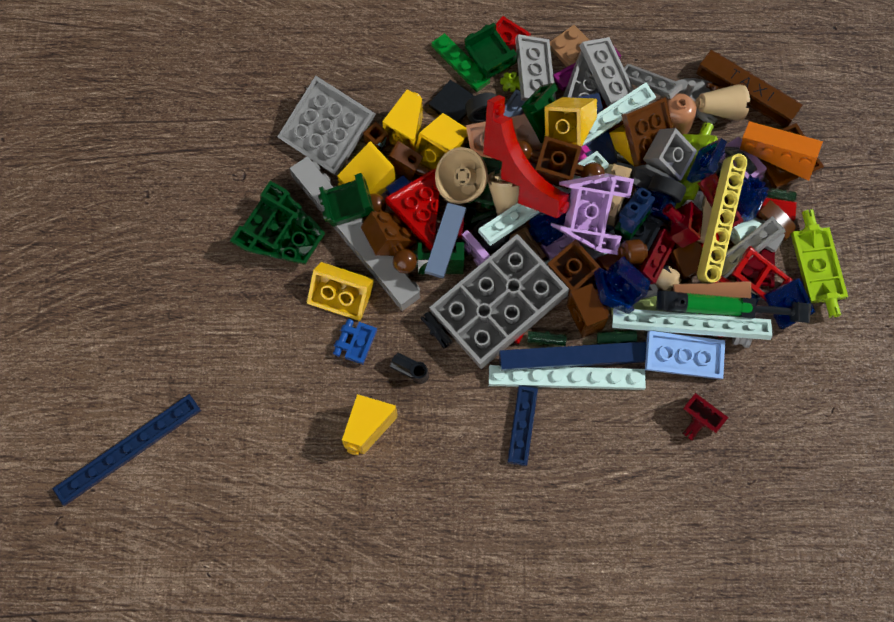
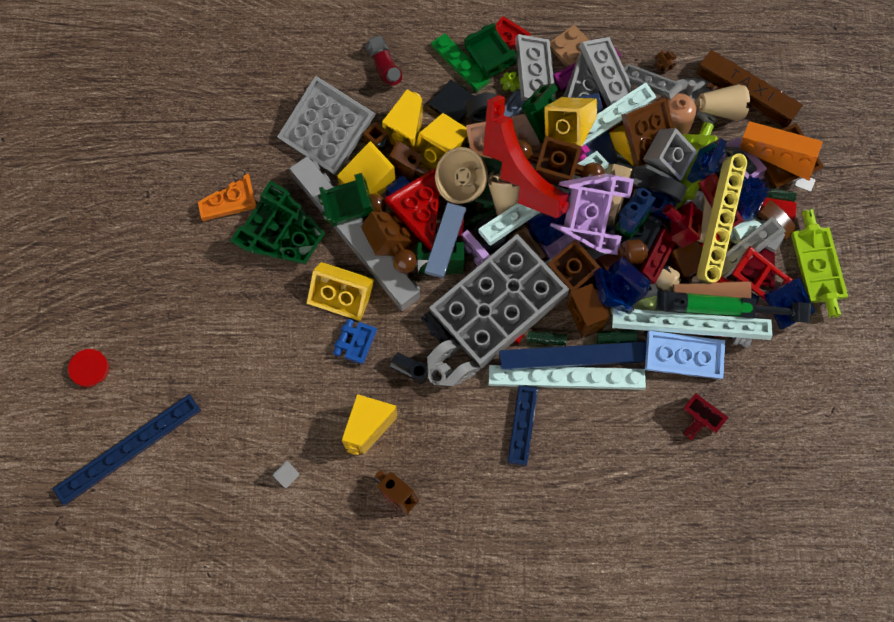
(88, 367): none -> red tile
(231, 200): none -> orange wing
(285, 474): none -> light grey slope
(384, 64): none -> piece
(396, 491): none -> reddish brown torso
(449, 377): none -> light grey piece
(665, 61): none -> reddish brown gear
(805, 184): none -> white sticker

